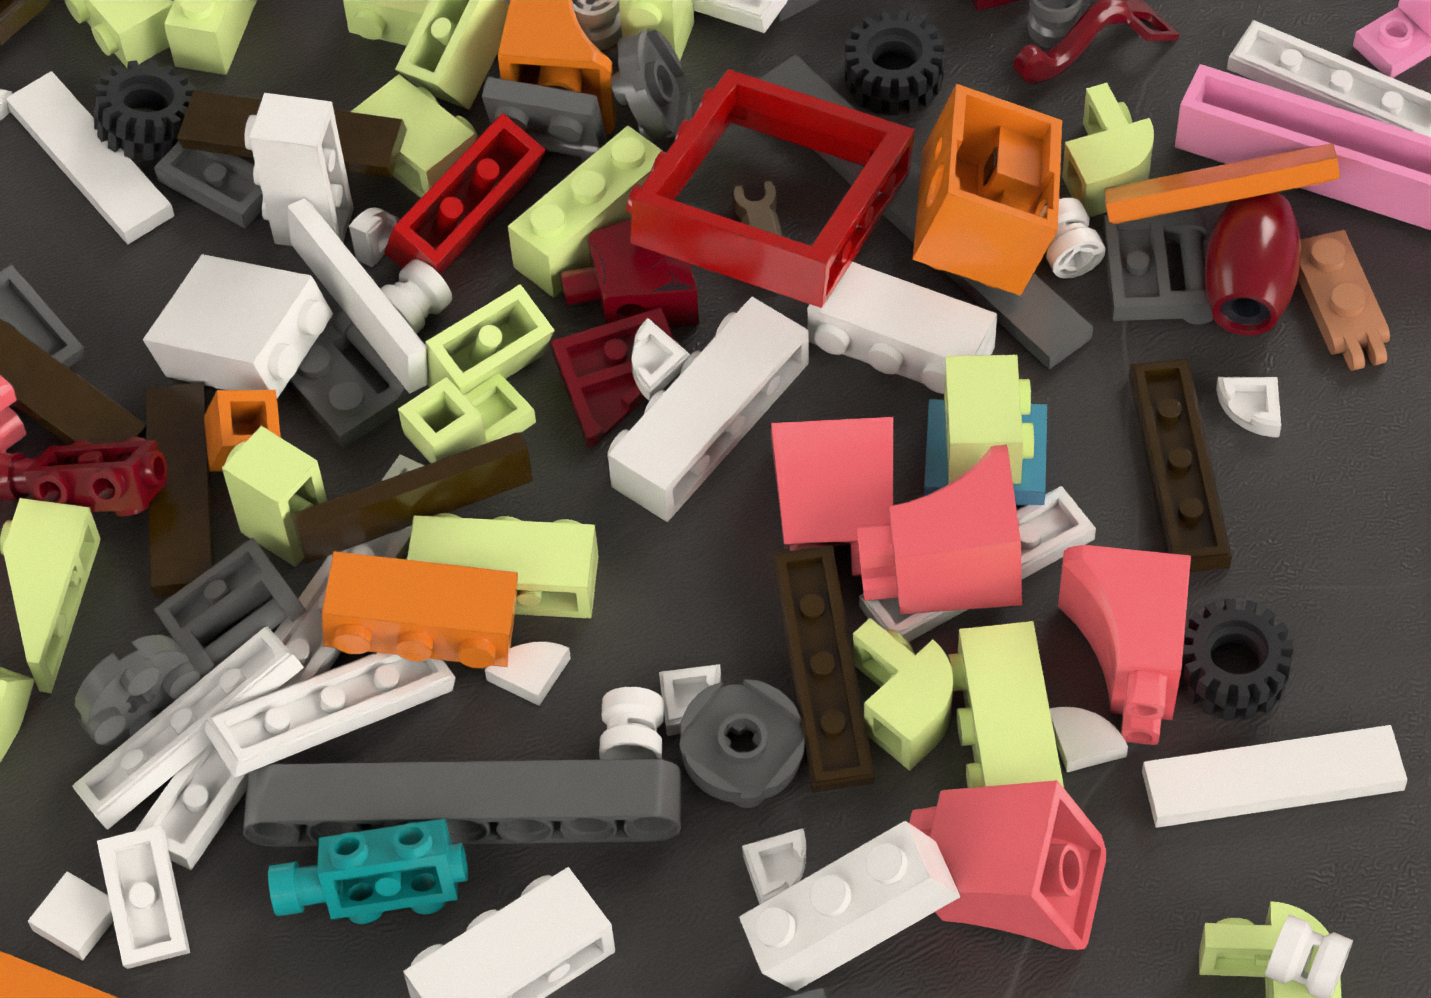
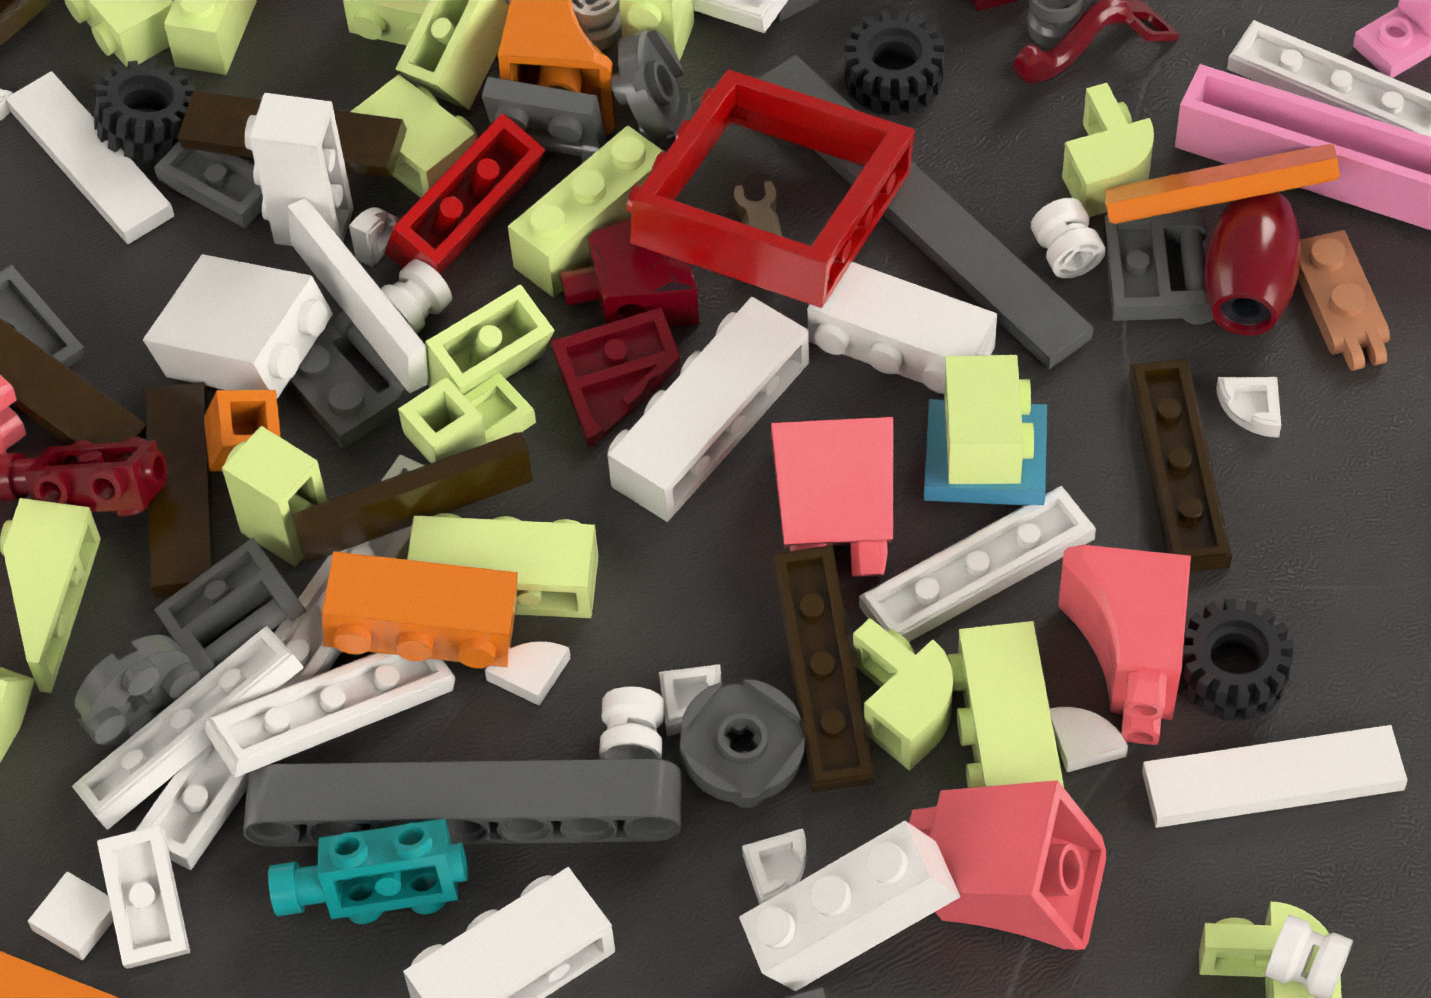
(655, 359): white tile -> none
(949, 546): coral hips -> none
(984, 189): orange piece -> none

